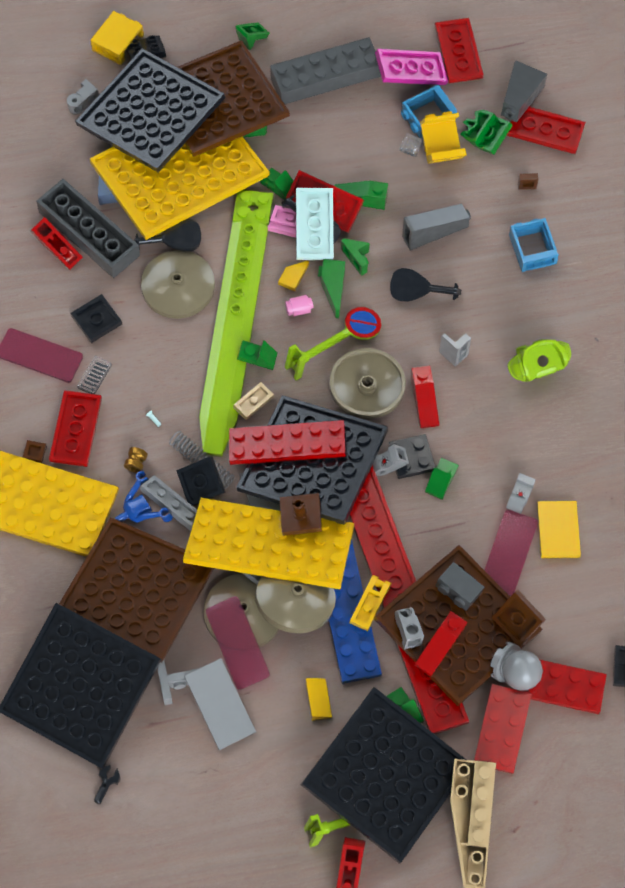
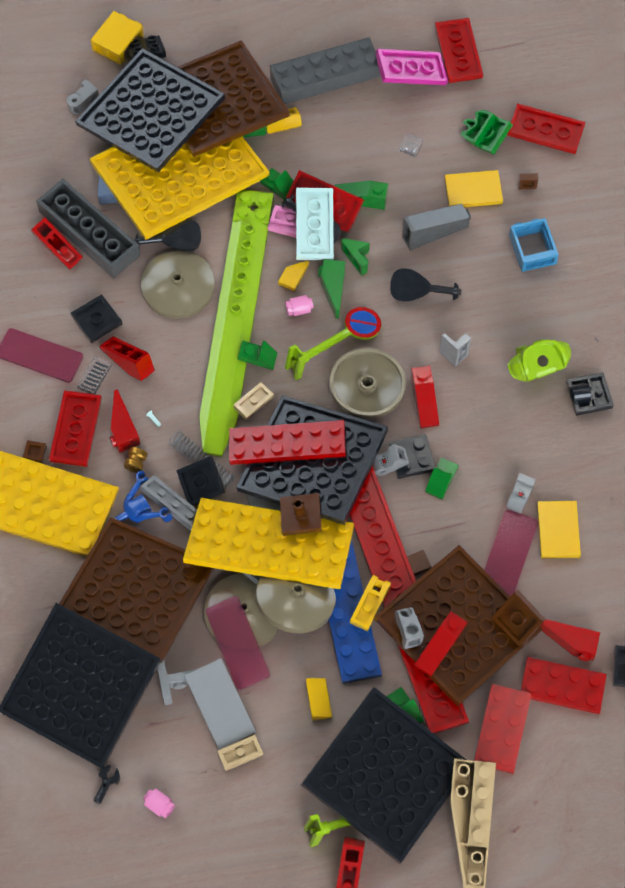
(122, 428): none -> red slope
(130, 358): none -> red slope
(158, 803): none -> bright pink brick
(240, 753): none -> tan plate
(250, 33): green slope -> none
(290, 122): none -> yellow slope
(419, 562): none -> reddish brown tile
(433, 94): dark azure window -> none
(441, 137): yellow panel -> none
(459, 586): dark grey brick -> none
(474, 188): none -> yellow tile
(516, 667): light grey tile -> none
(522, 90): dark grey slope -> none
(575, 640): none -> red slope
(589, 393): none -> black plate

